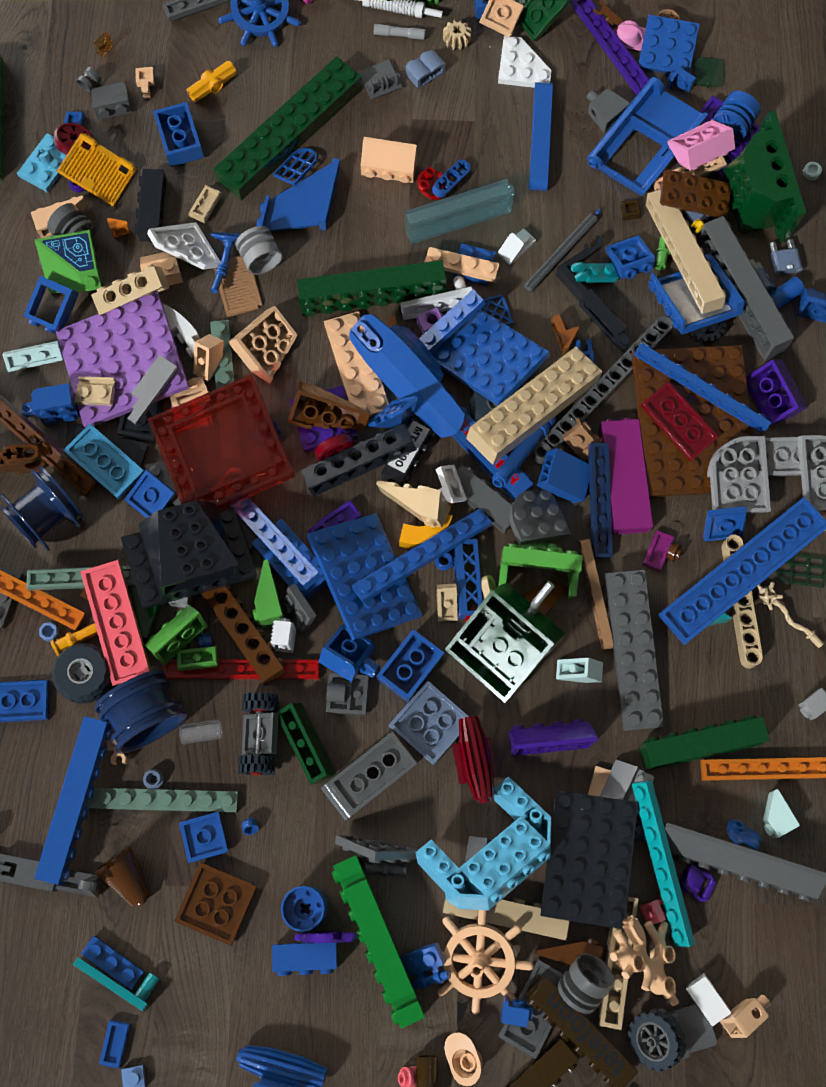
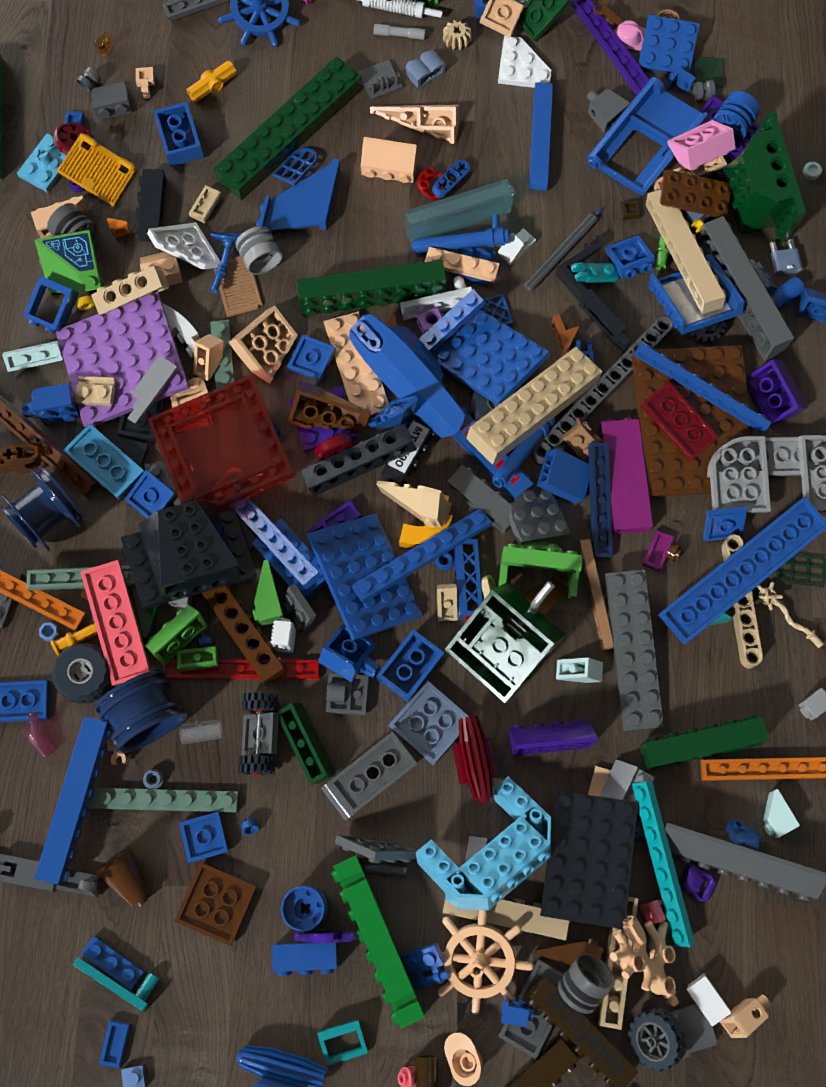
(36, 736): none -> clear pink piece
(84, 303): none -> yellow tile
(311, 358): none -> blue plate
(339, 1030): none -> teal tile
(435, 120): none -> light nougat wedge
(450, 484): white slope -> none
(488, 238): none -> blue cylinder
(703, 89): none -> dark grey wheel

